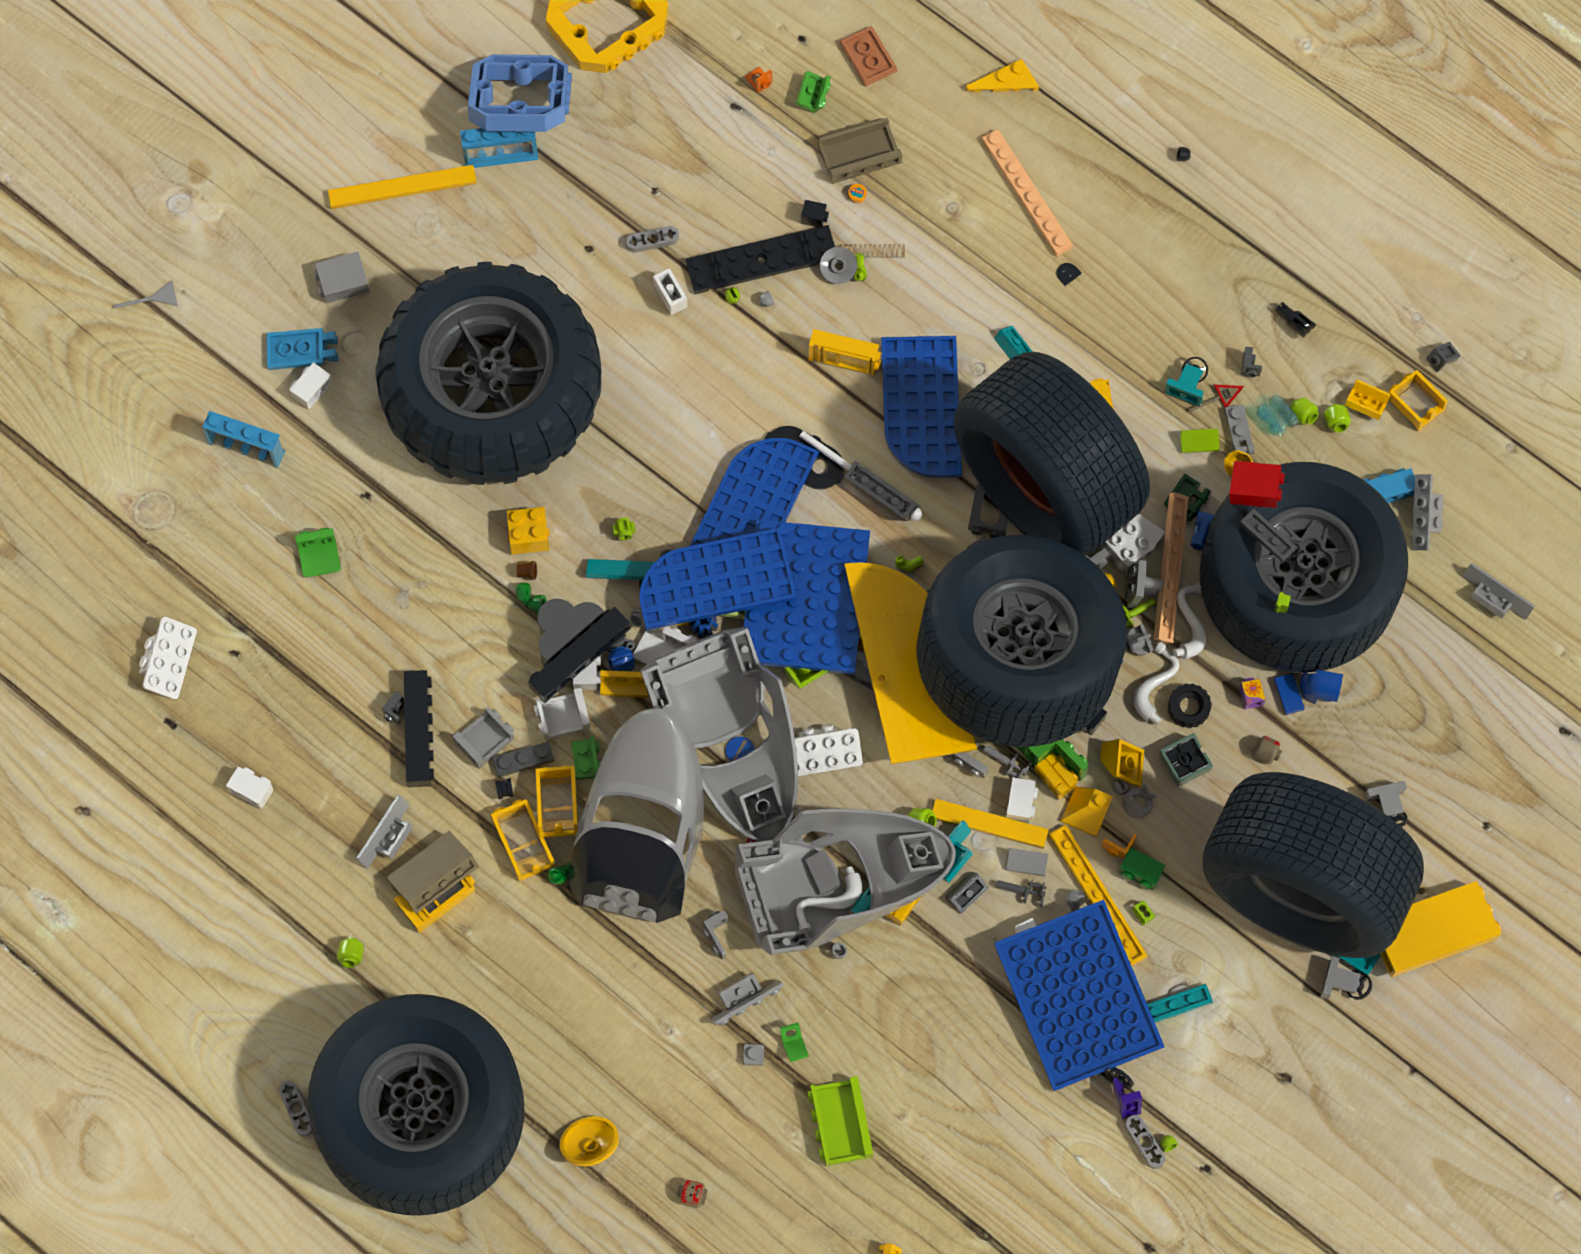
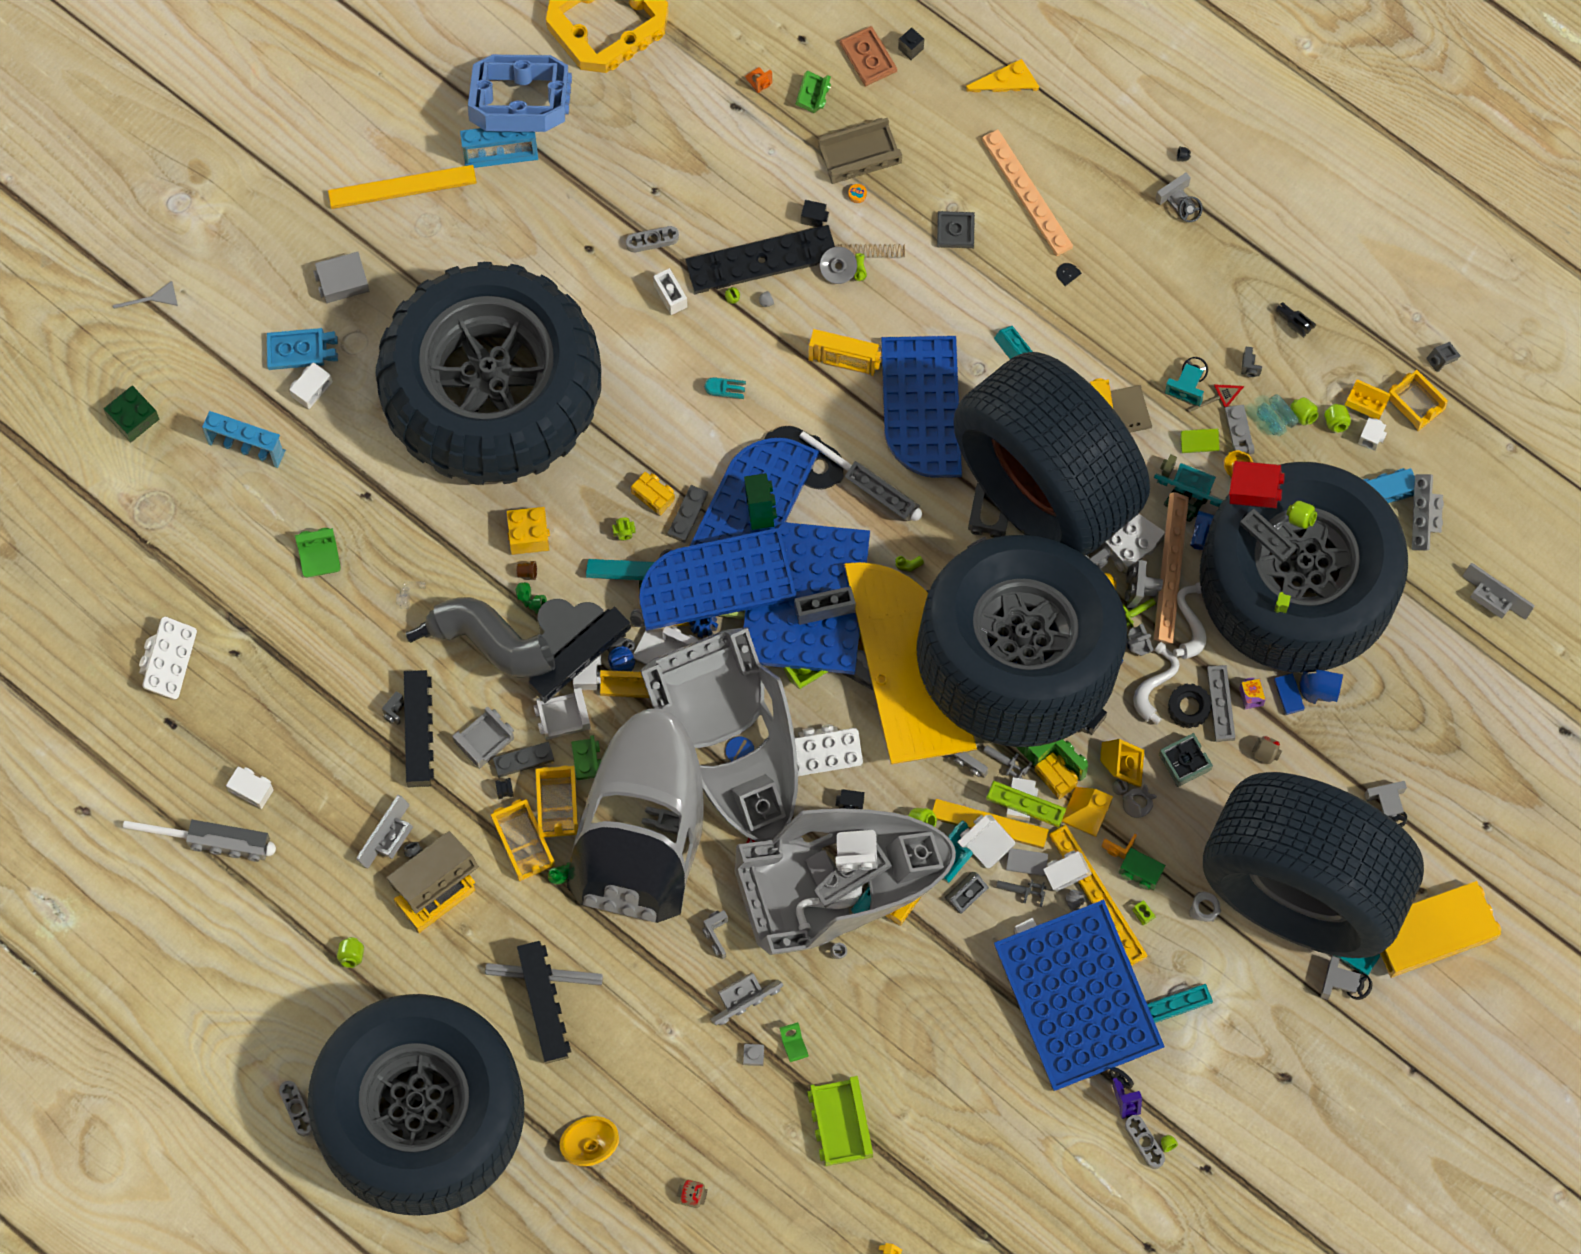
(131, 413): none -> dark green brick
(217, 839): none -> piece
(412, 849): none -> dark grey plate
(489, 634): none -> dark grey animal
(543, 1003): none -> black brick
(558, 975): none -> light grey axle
(653, 493): none -> yellow brick
(667, 820): none -> light grey hinge
(687, 513): none -> dark grey plate
(718, 387): none -> teal arm
(760, 501): none -> dark green brick
(824, 605): none -> dark grey brick
(842, 883): none -> light grey wing
(850, 799): none -> black brick
(856, 851): none -> white bracket
(911, 43): none -> black brick
(955, 229): none -> dark grey tile
(987, 840): none -> white bracket
(1026, 803): none -> lime tile
(1067, 871): none -> white brick
(1131, 408): none -> dark tan container
(1168, 465): none -> olive plate
(1179, 199): none -> light grey piece
(1193, 481): none -> teal bracket
(1195, 912): none -> light grey piece
(1221, 703): none -> light grey plate
(1301, 514): none -> lime head
(1372, 434): none -> white brick

